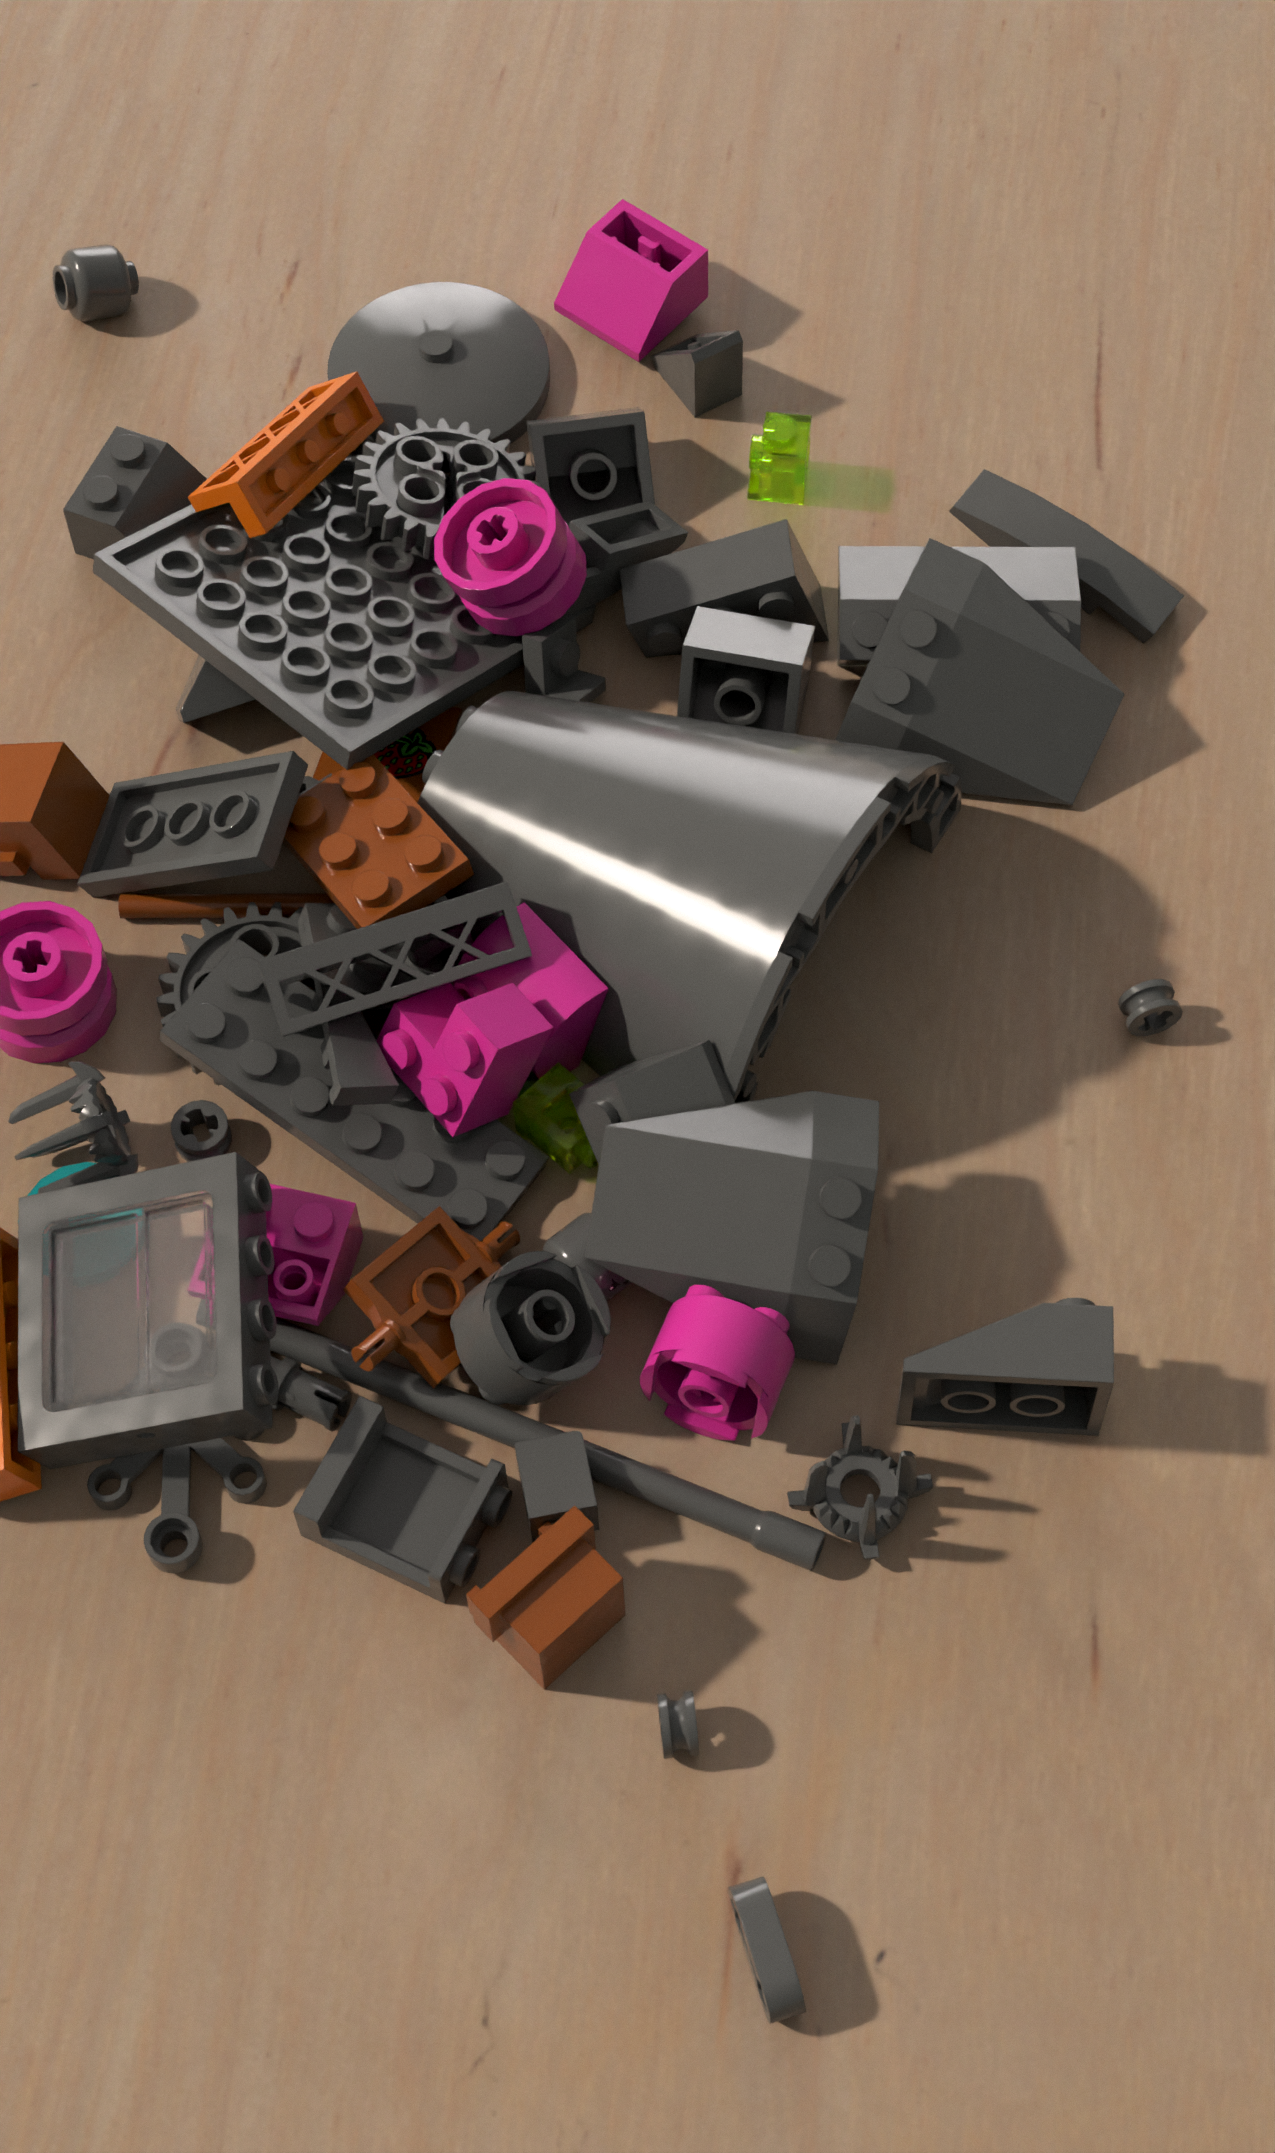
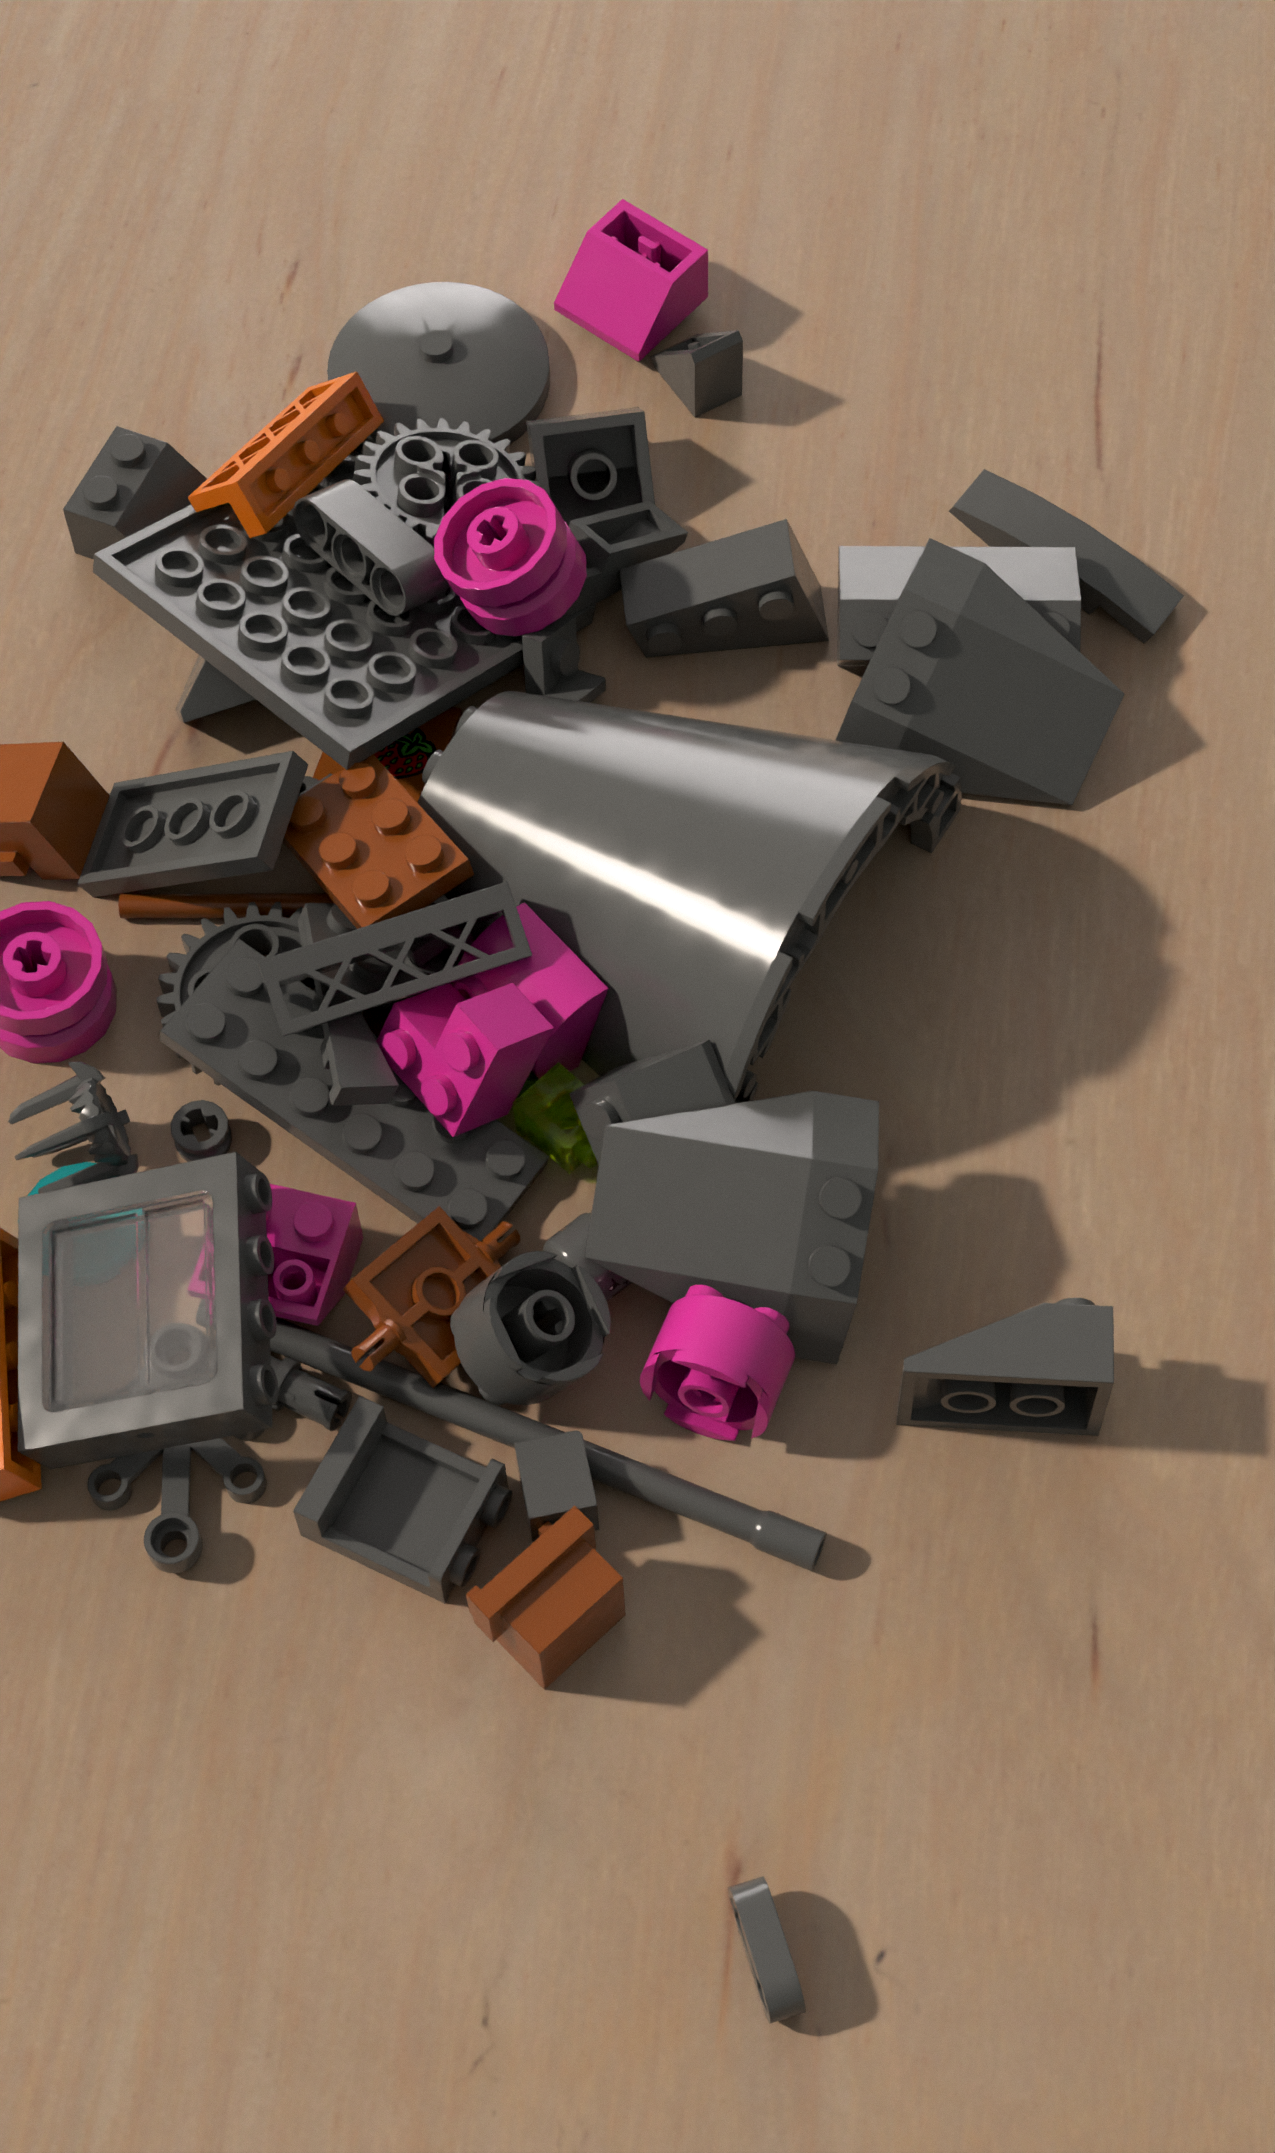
(95, 282): dark grey head -> none
(370, 546): none -> dark grey beam
(678, 1724): dark grey bush -> none
(745, 670): dark grey slope -> none
(780, 459): clear neon green brick -> none
(876, 1518): dark grey piece -> none
(1150, 1007): dark grey bush -> none

